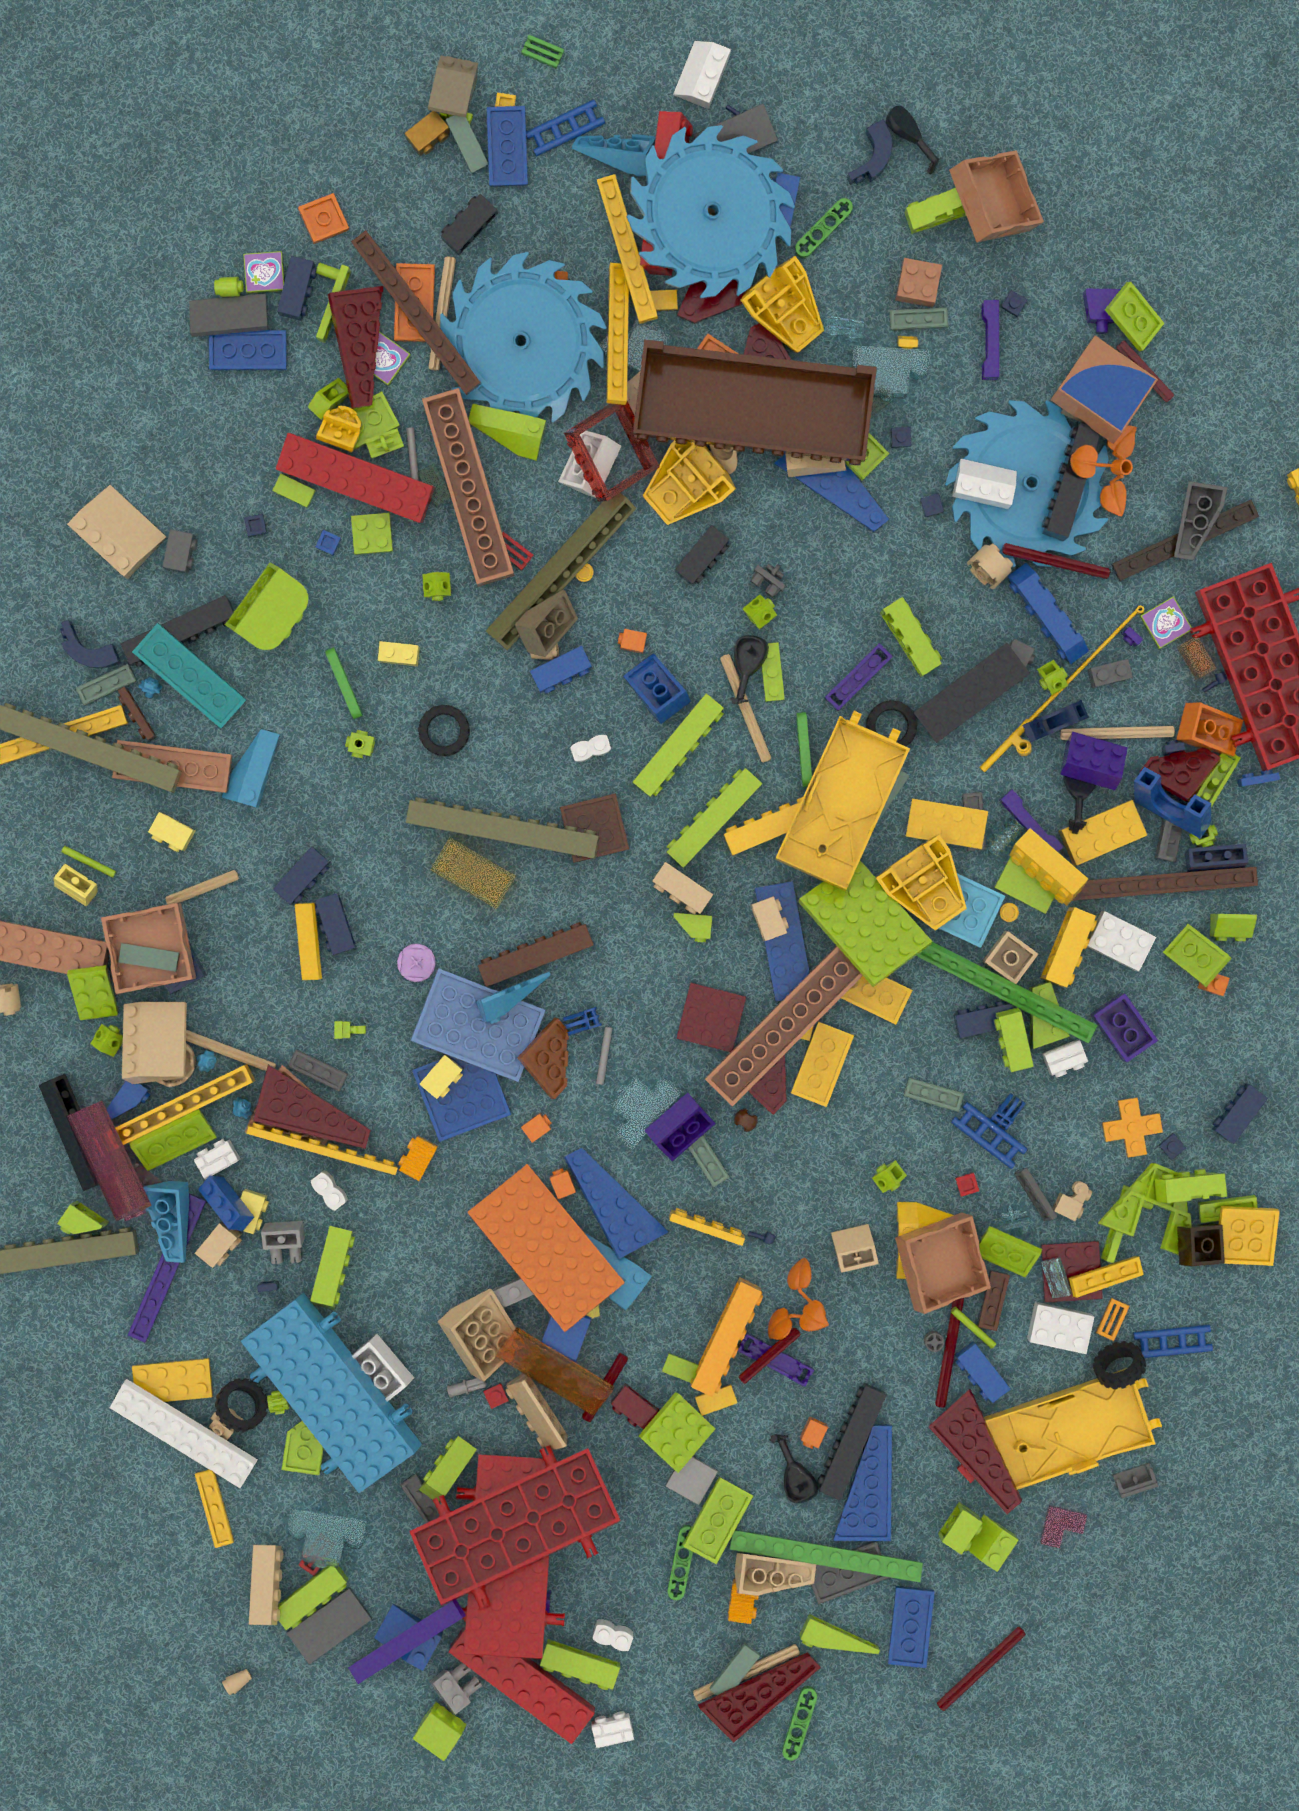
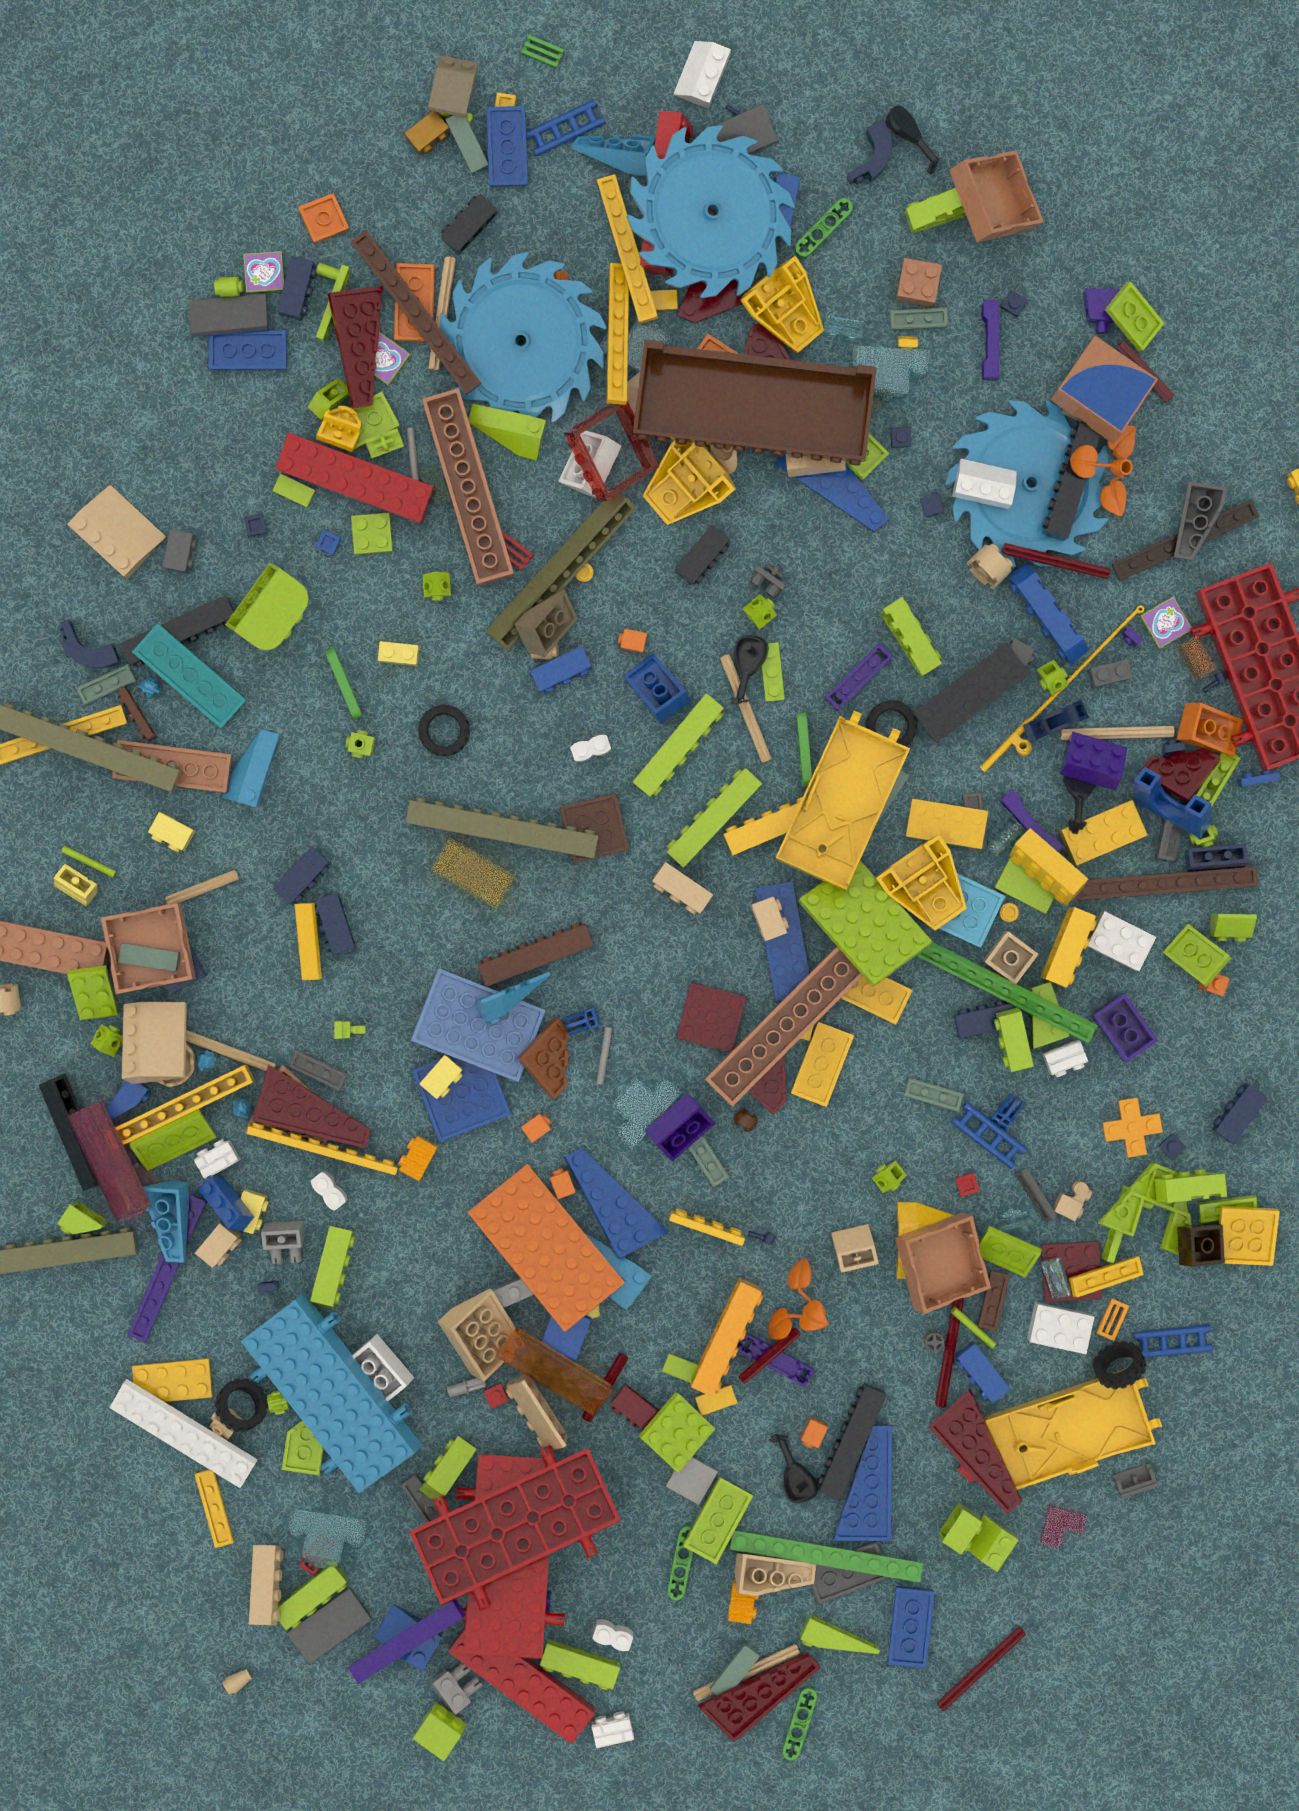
(416, 962): lavender tile -> none
(695, 925): lime slope -> none

